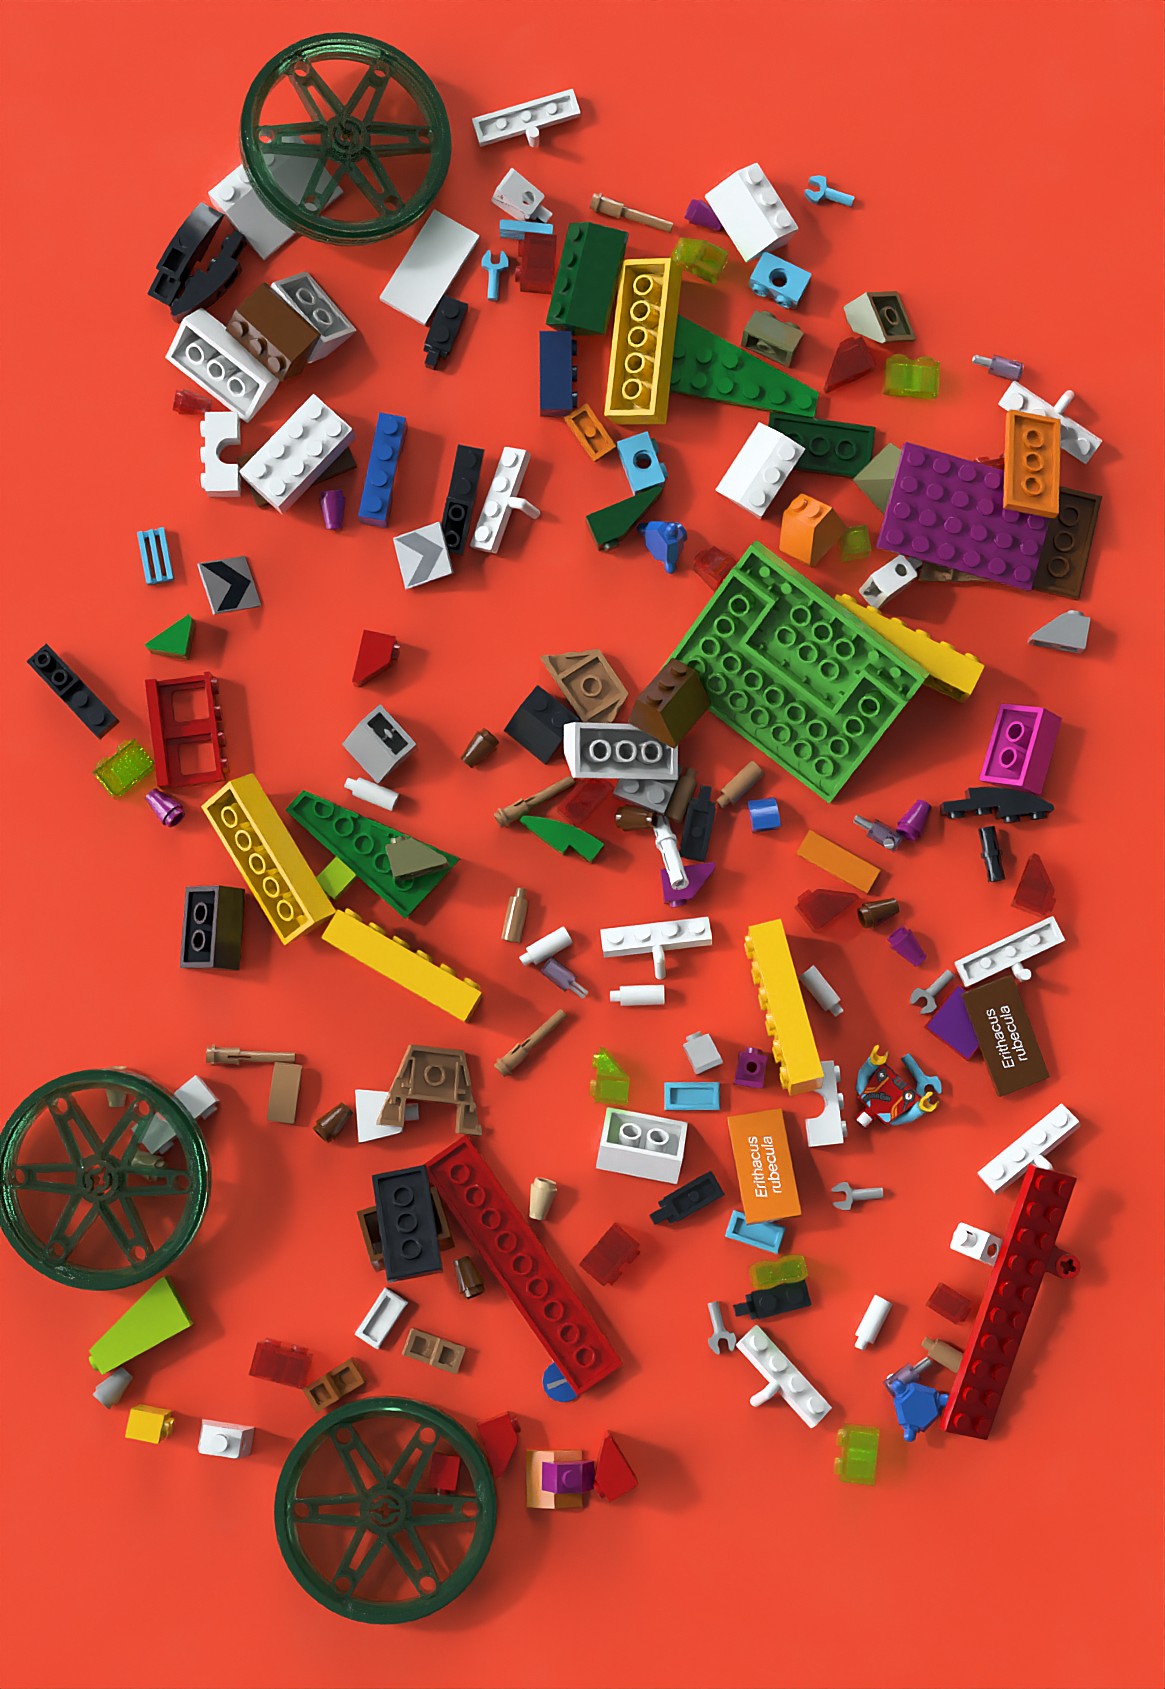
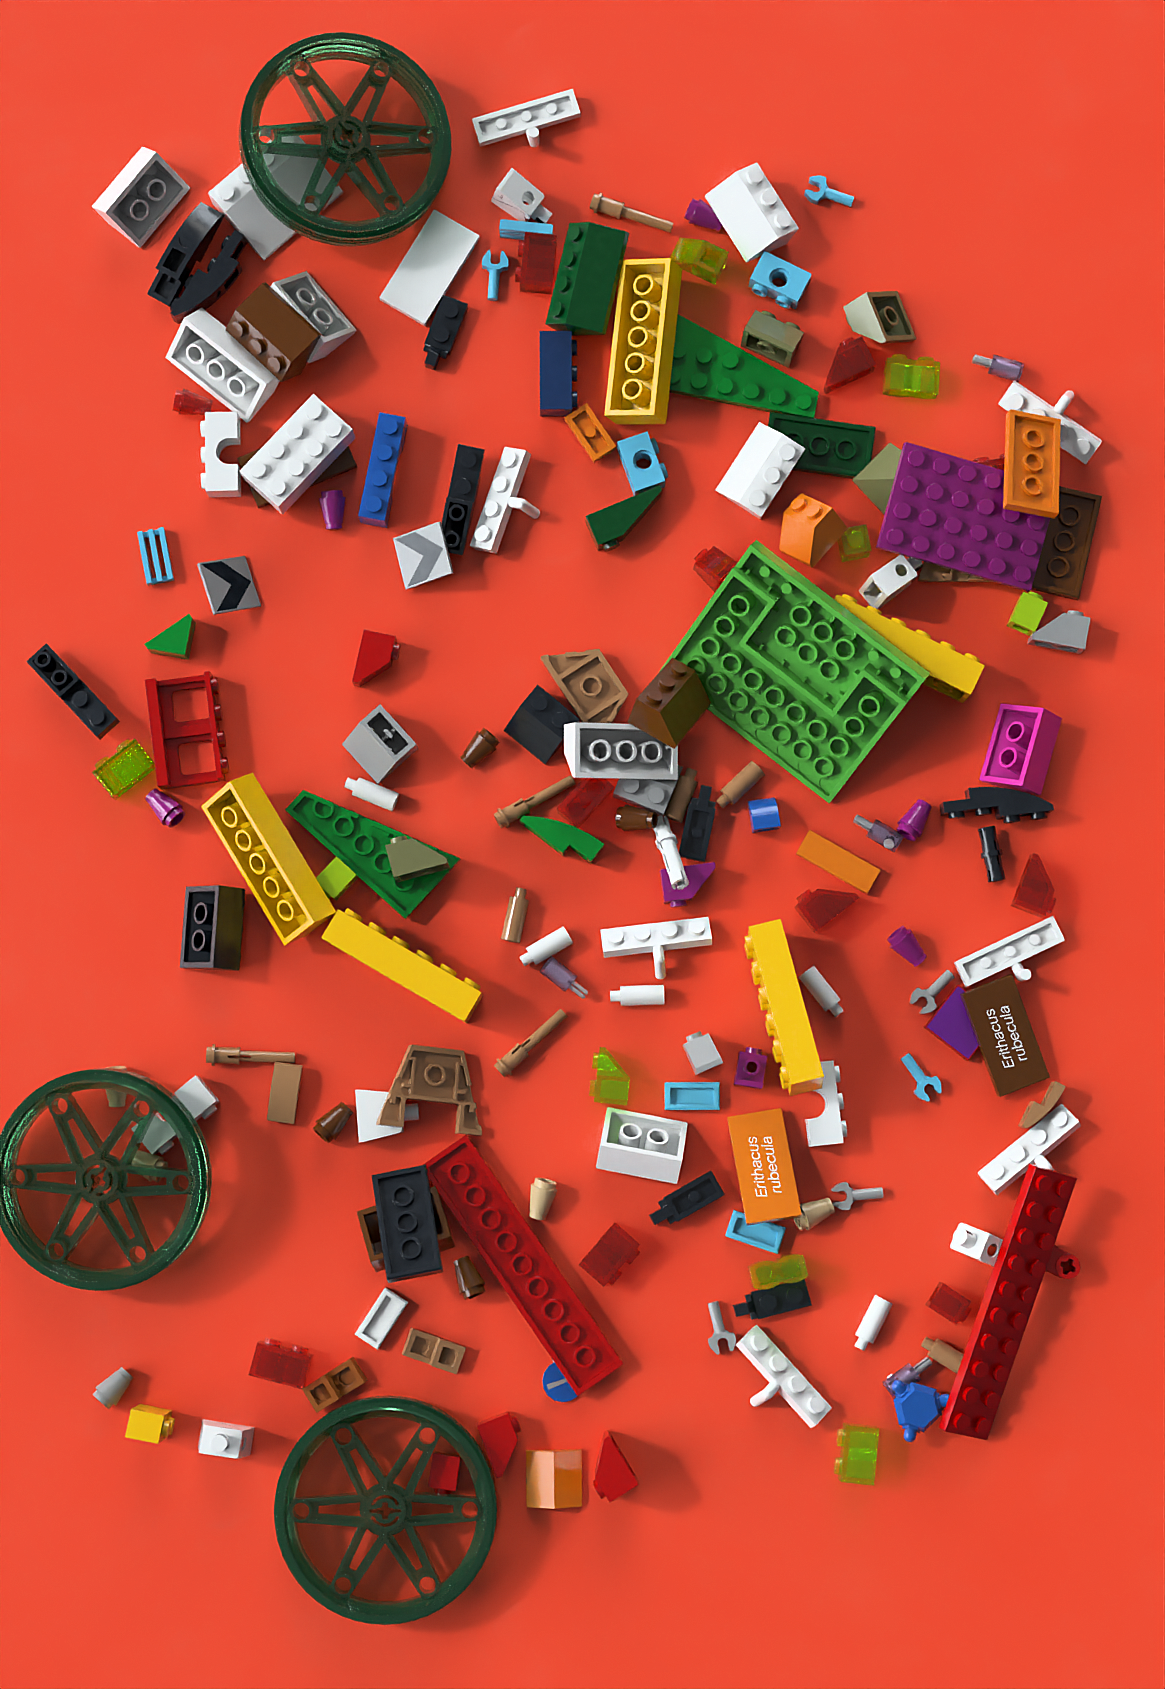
(141, 196): none -> white slope
(147, 1323): lime slope -> none
(567, 1476): magenta slope -> none
(664, 541): blue rock -> none
(814, 1213): none -> tan cone
(876, 912): reddish brown cone -> none
(887, 1095): torso -> none
(1027, 613): none -> lime brick
(1036, 1111): none -> medium nougat slope

